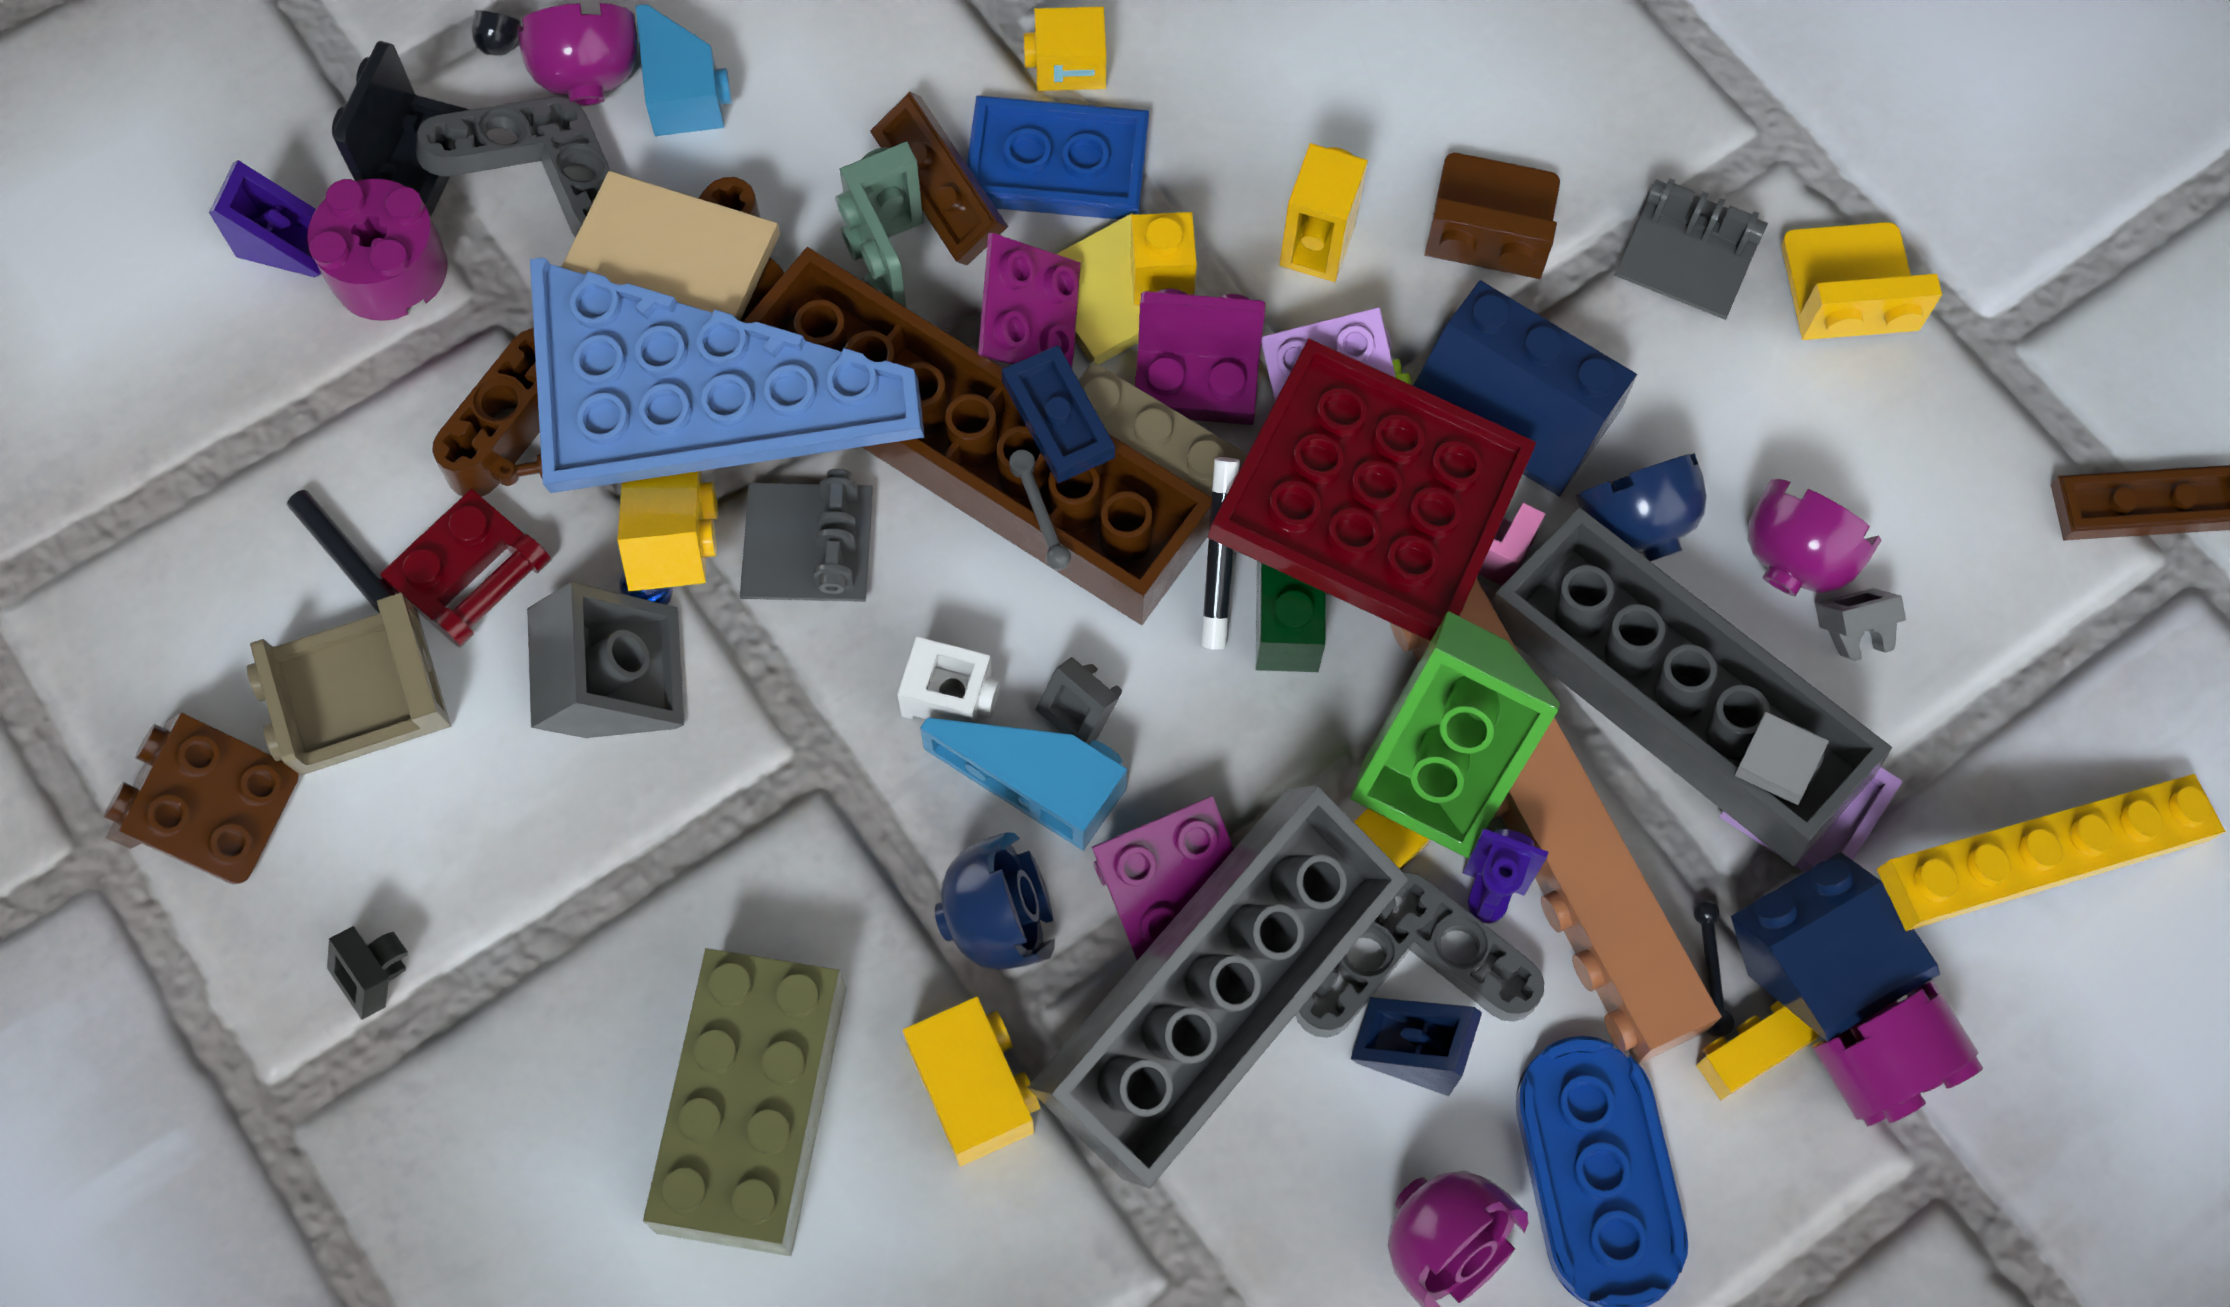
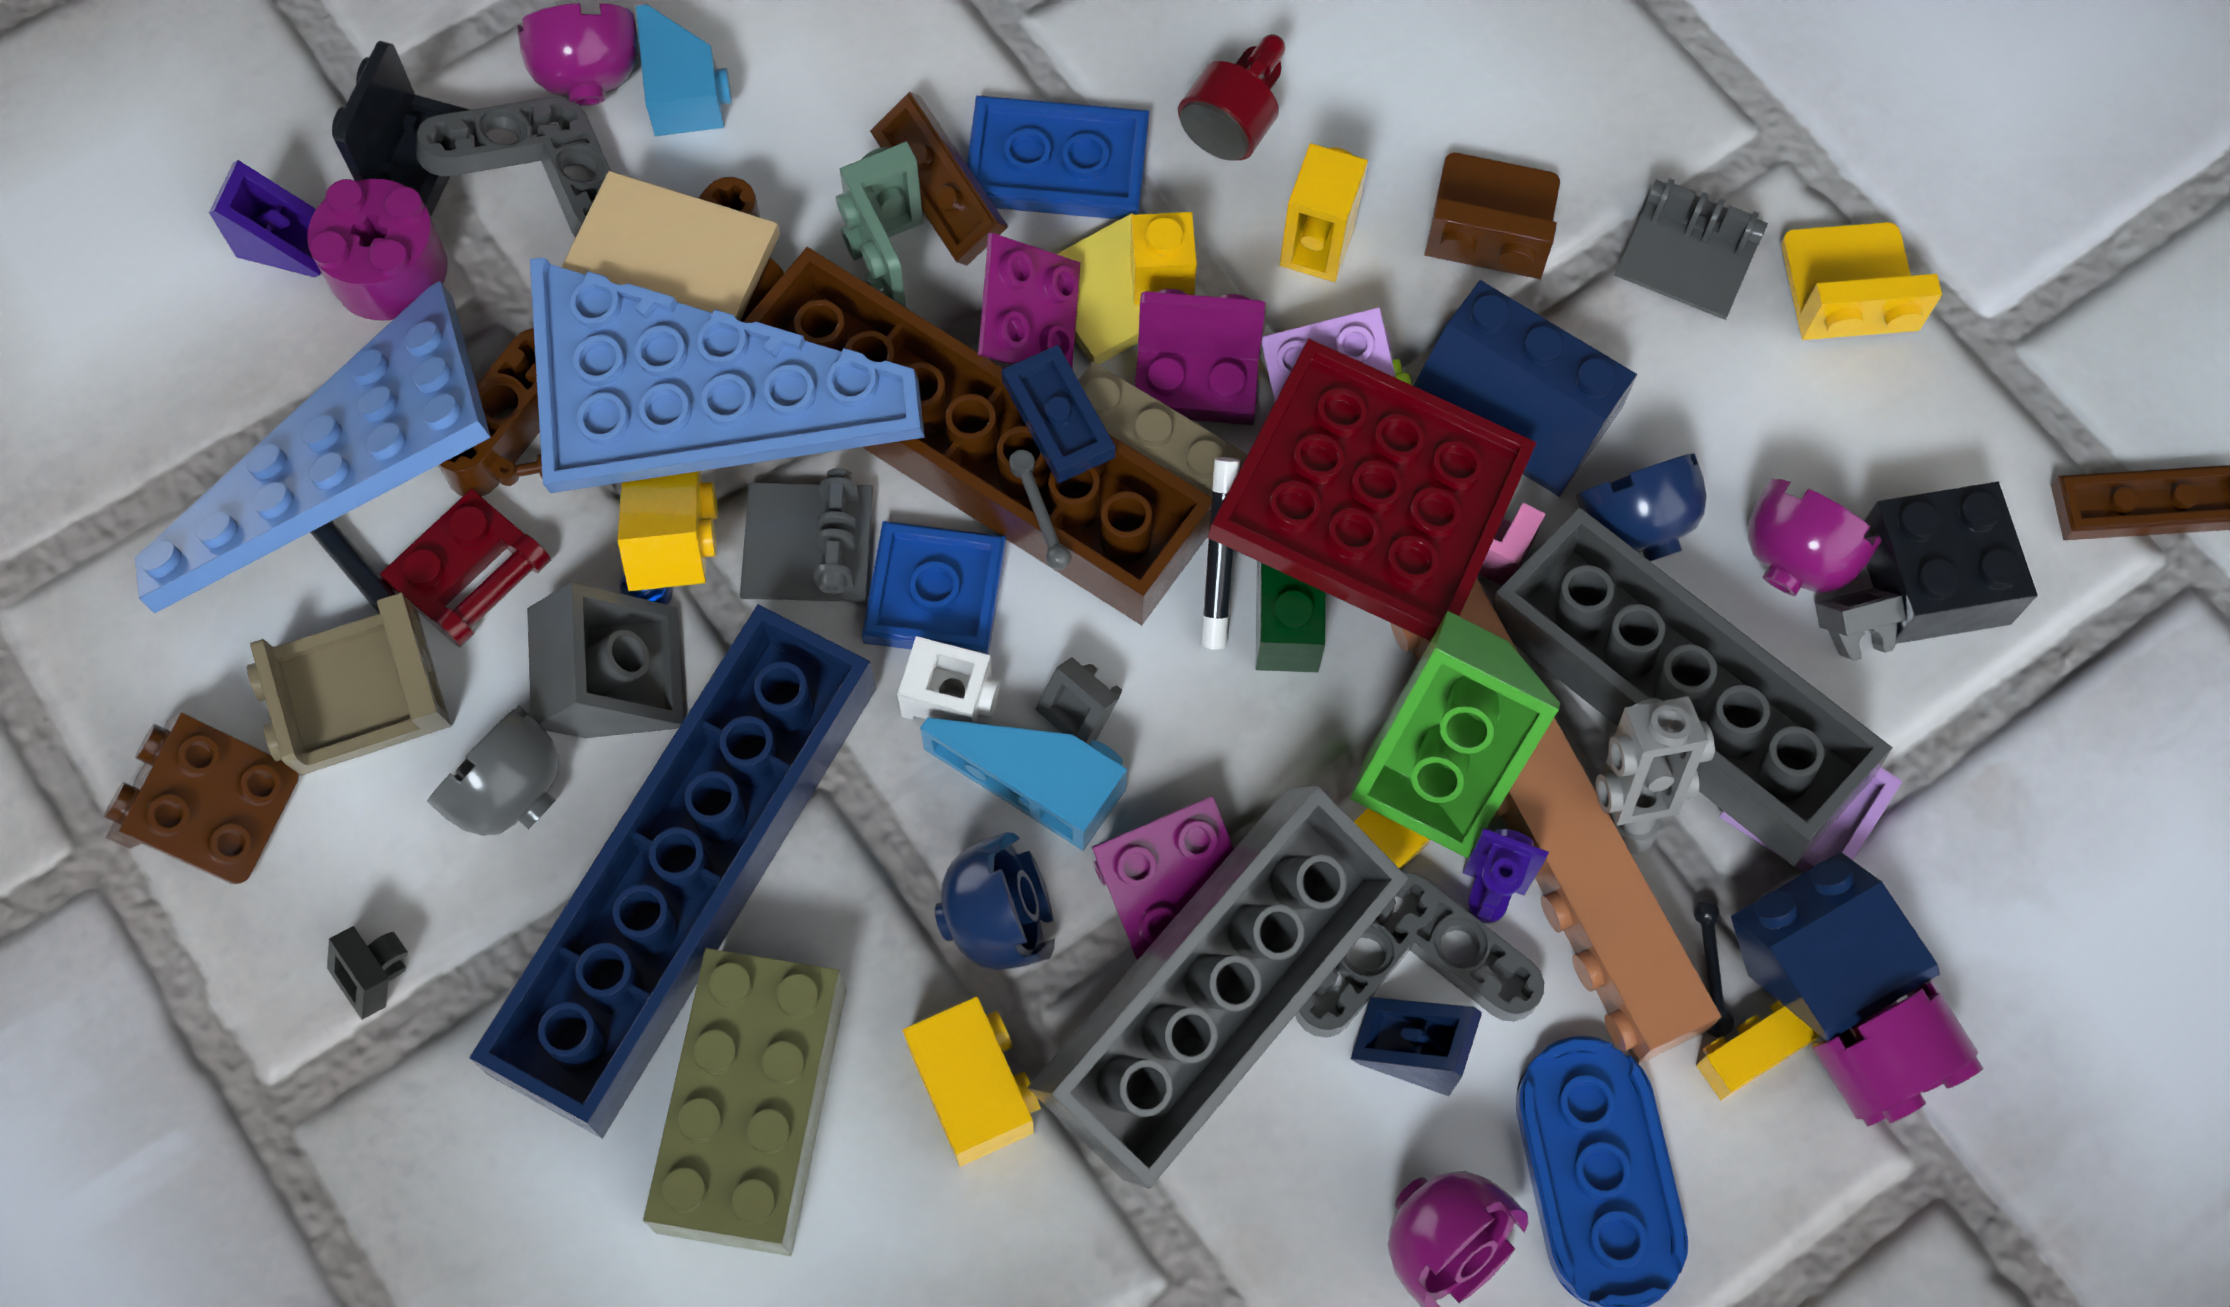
(365, 431): none -> medium blue wing
(494, 32): black hinge -> none
(501, 778): none -> dark grey cylinder
(676, 871): none -> dark blue brick
(934, 587): none -> blue tile
(1067, 48): yellow brick -> none
(1234, 103): none -> dark red piece
(1652, 767): none -> light grey brick
(1781, 758): light grey tile -> none
(1950, 561): none -> black brick
(2048, 851): yellow plate -> none

